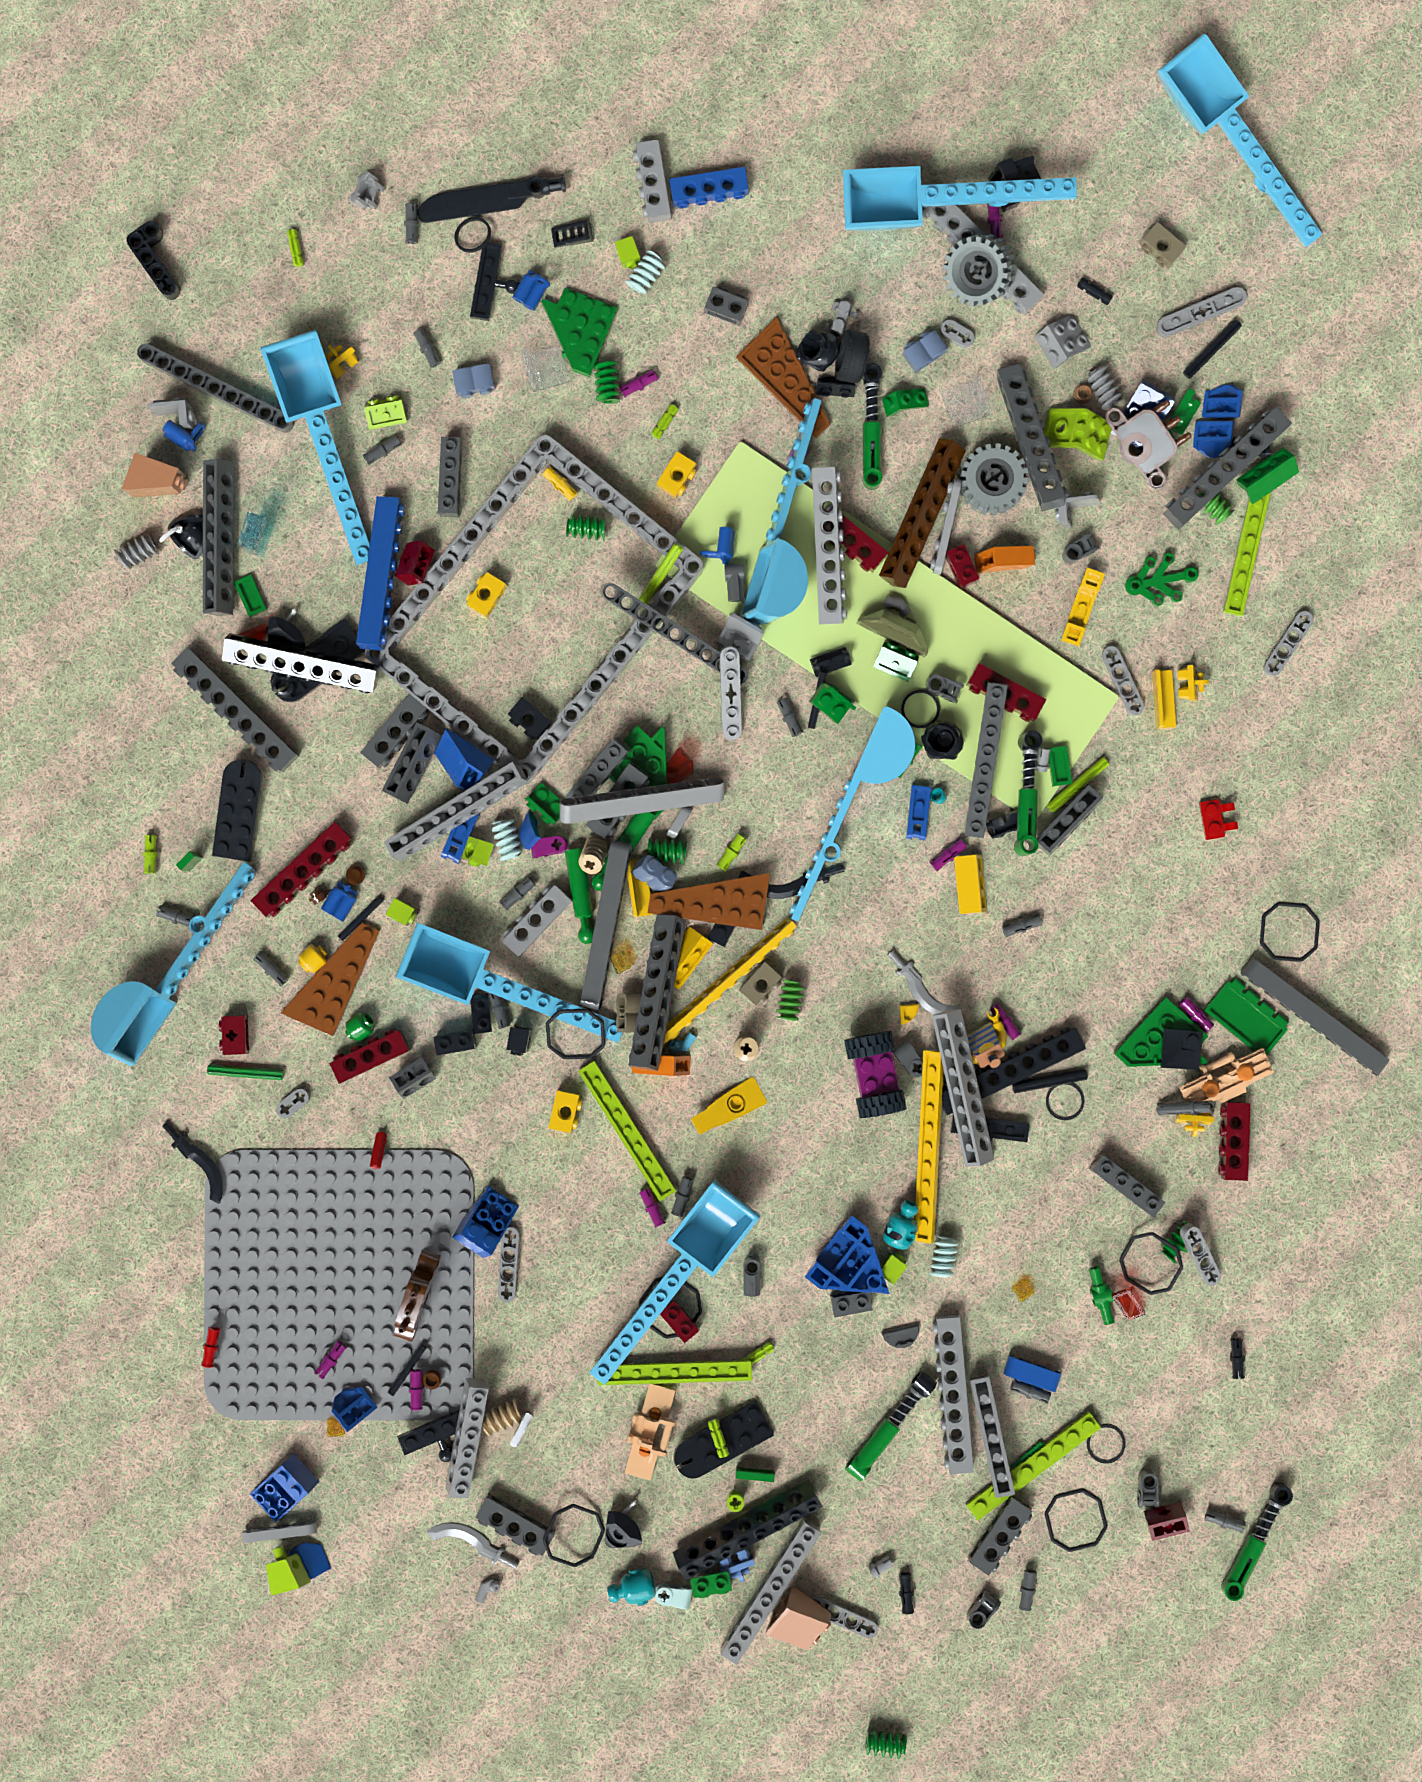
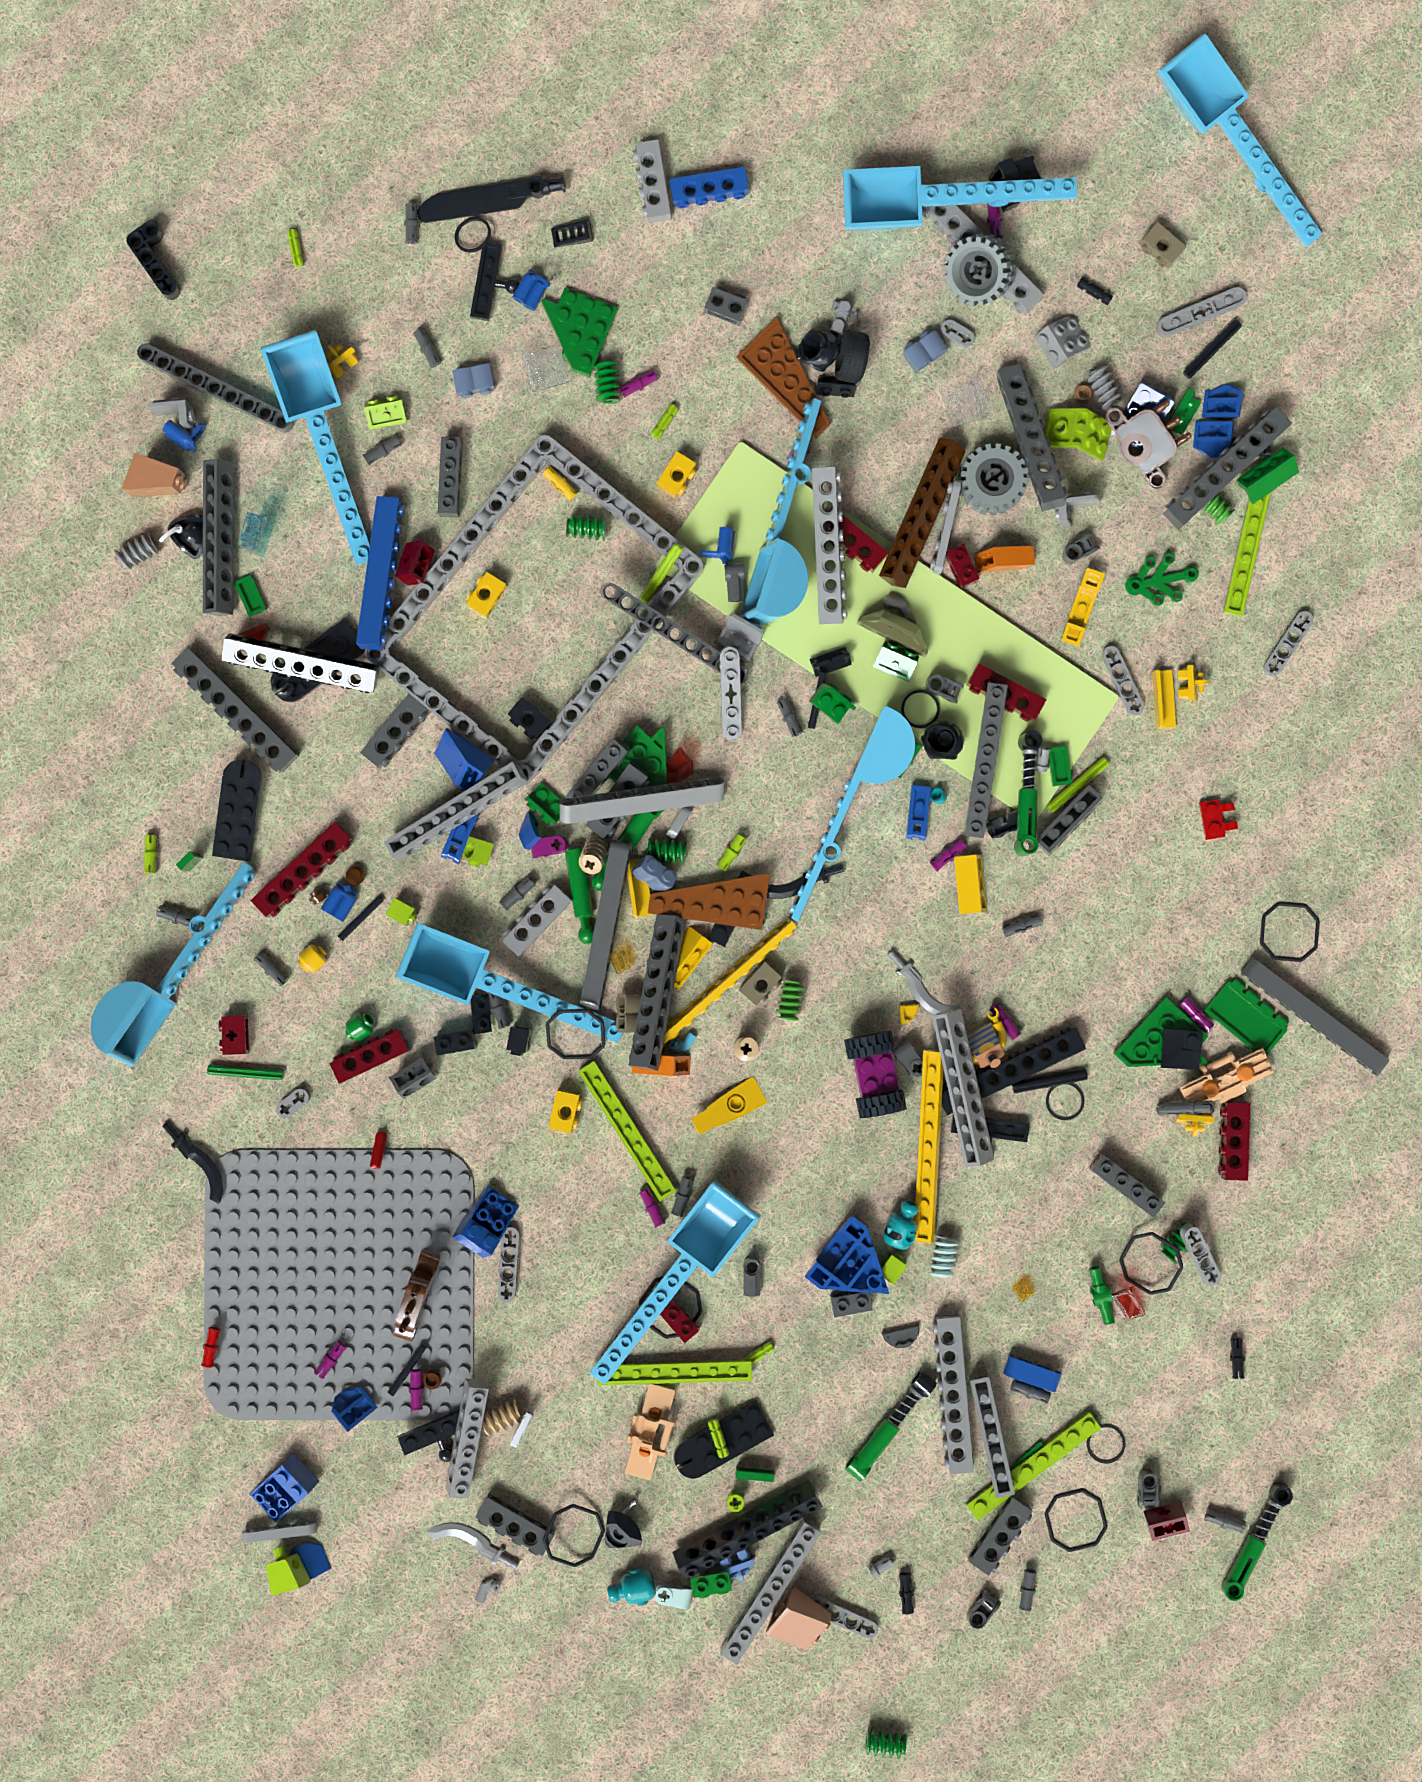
(285, 632): black hat -> none
(330, 989): dark orange wing -> none
(331, 1431): clear yellow plate -> none
(366, 191): light grey piece -> none
(412, 763): dark grey brick -> none
(506, 839): light aqua piece -> none
(627, 252): lime brick -> none
(645, 272): light aqua piece -> none
(872, 428): piece -> none
(904, 400): green bracket -> none

